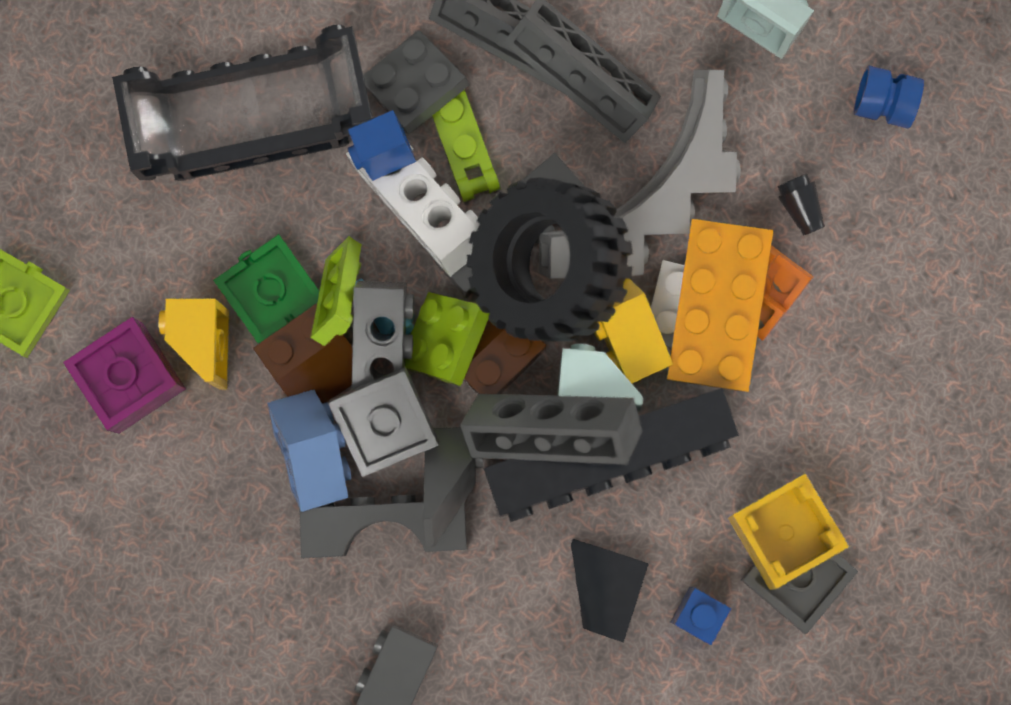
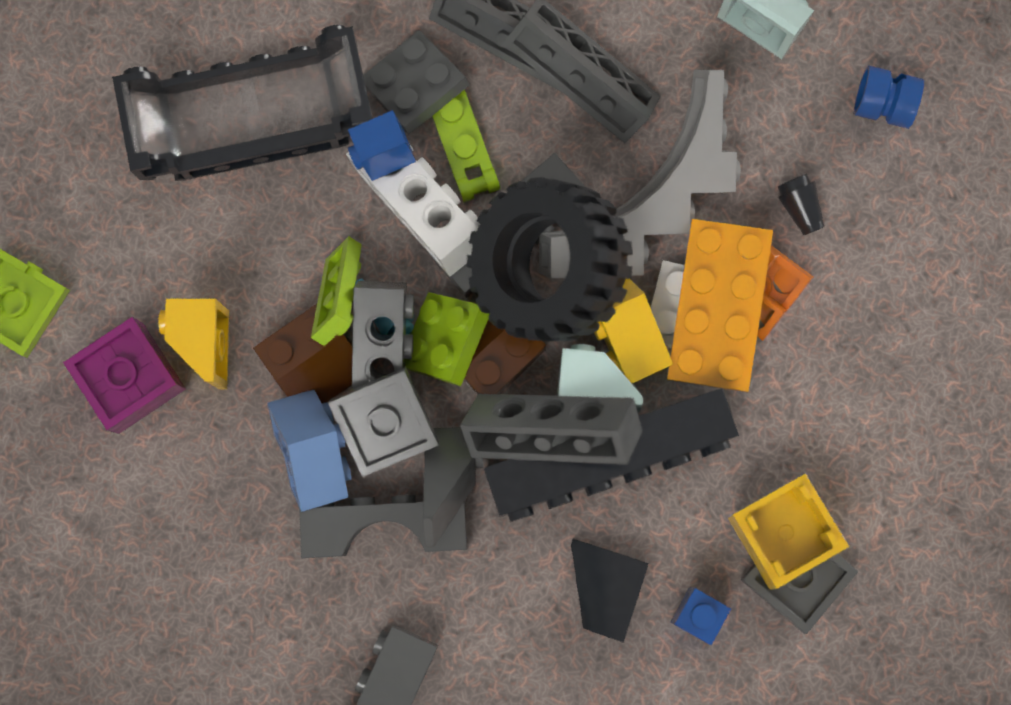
(268, 288): green plate -> none

